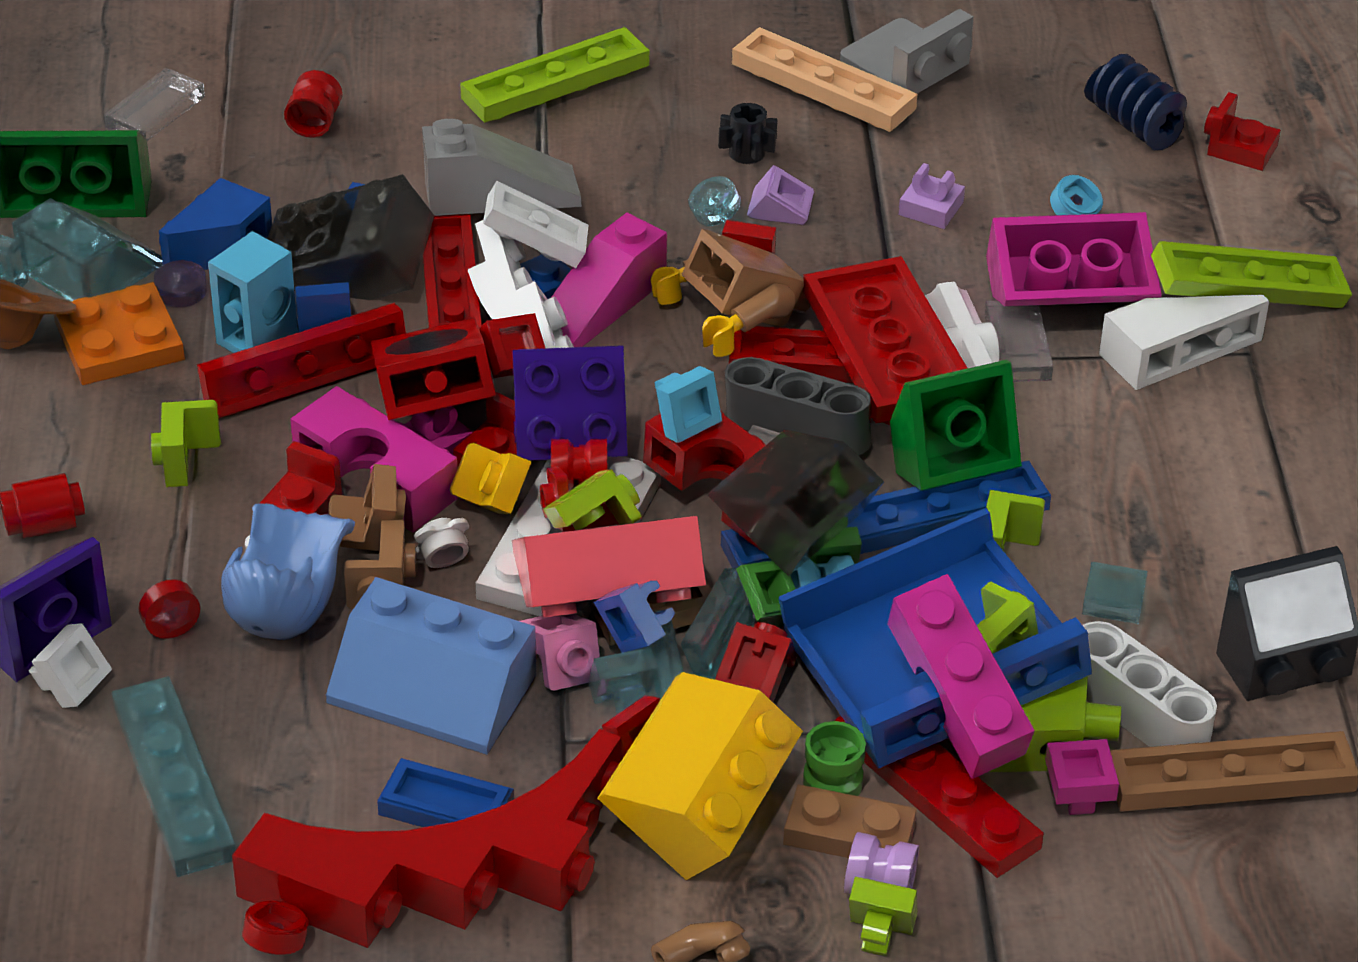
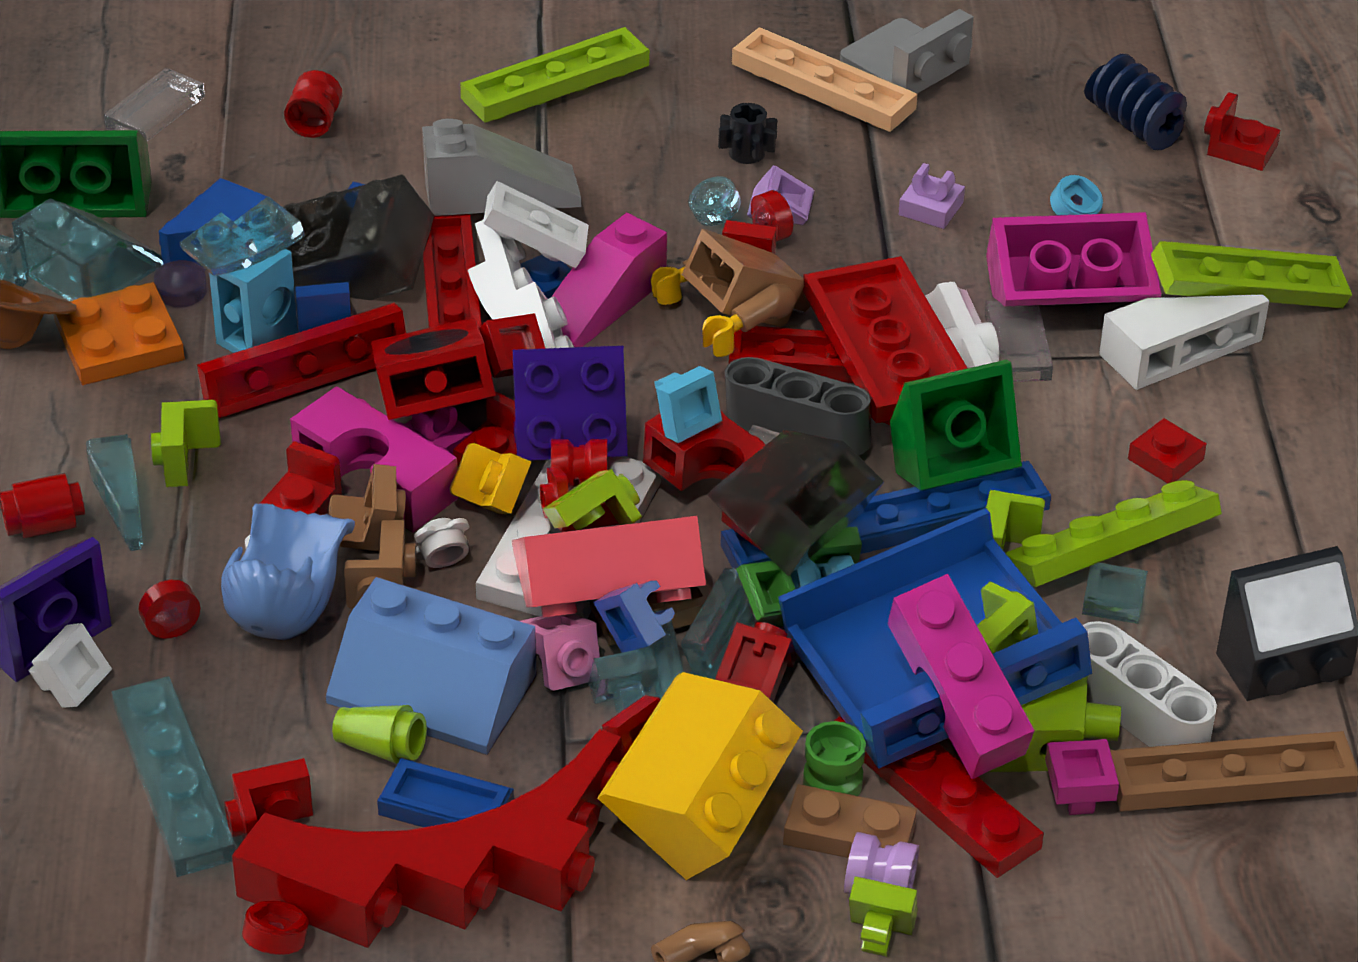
(116, 481): none -> clear light blue slope
(255, 236): none -> clear light blue slope
(272, 789): none -> red bracket
(382, 731): none -> lime cone
(773, 211): none -> red tile
(1105, 536): none -> lime plate
(1167, 451): none -> red plate

